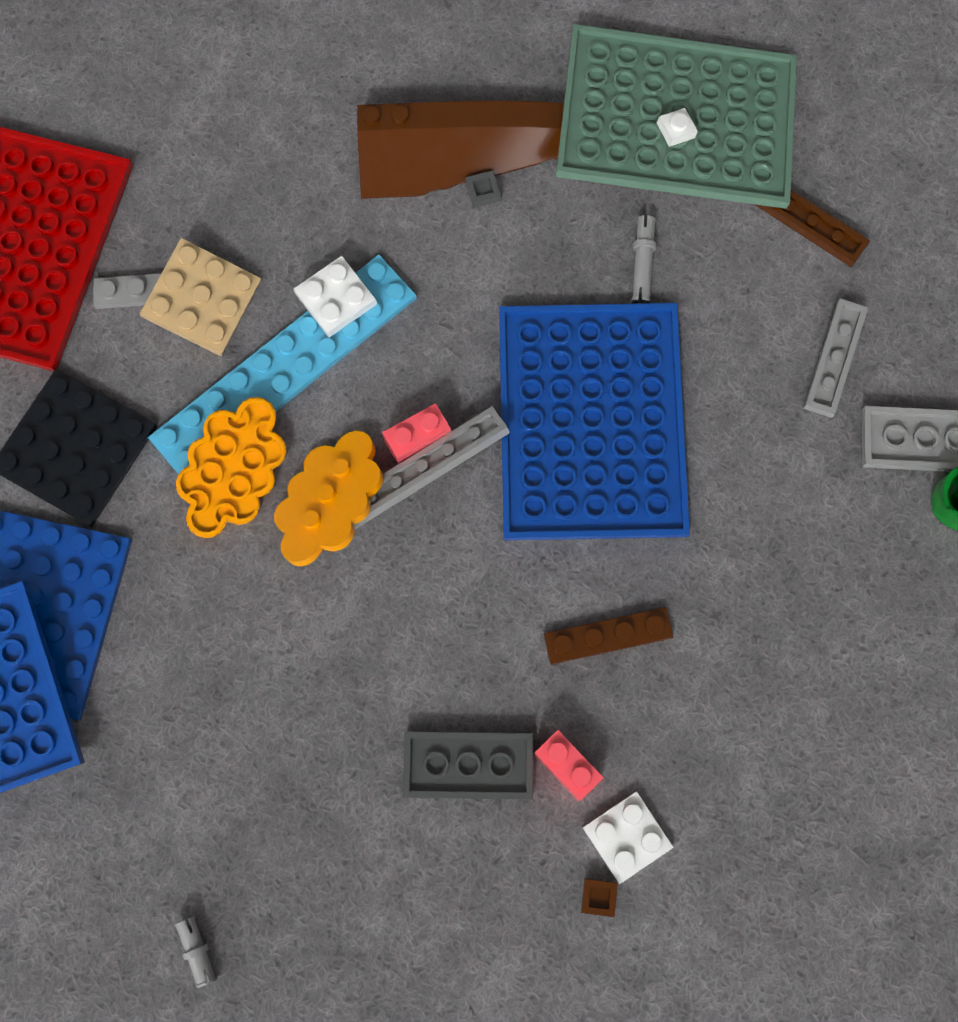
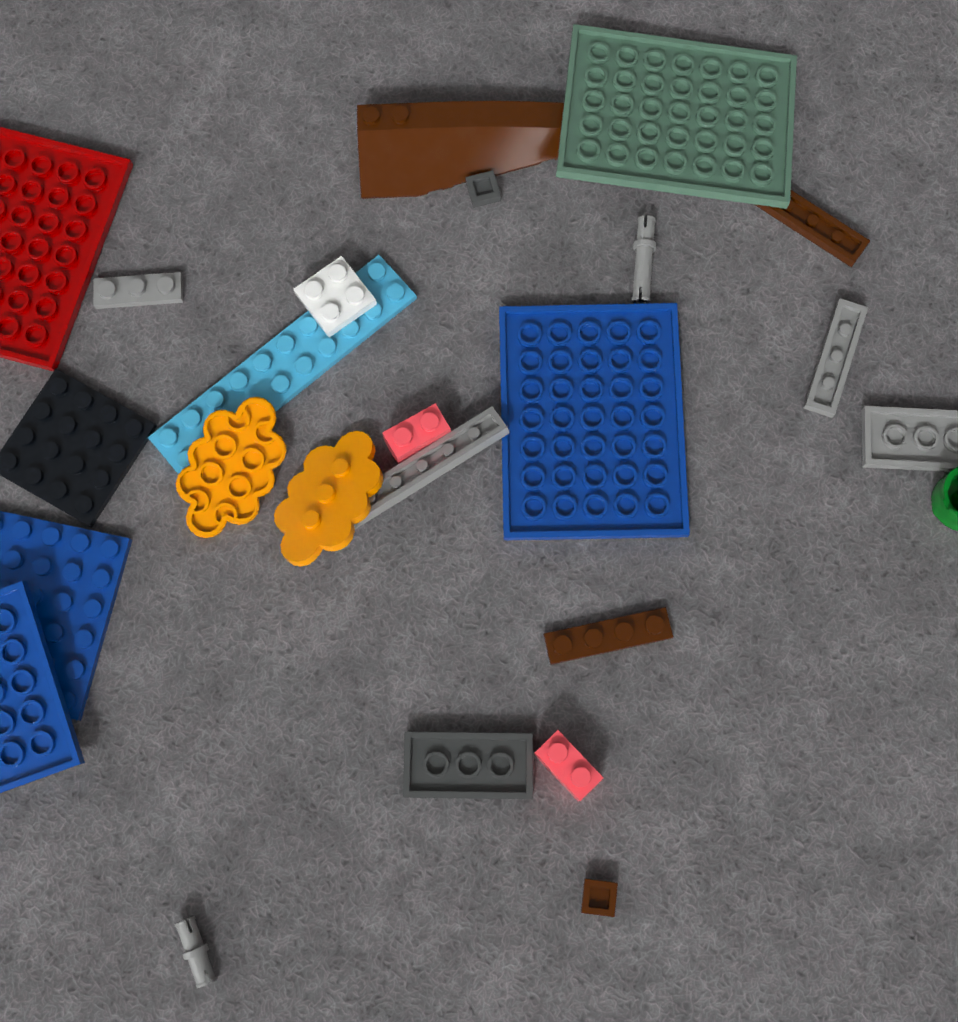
(200, 297): tan plate -> none
(627, 837): white plate -> none
(677, 127): white plate -> none

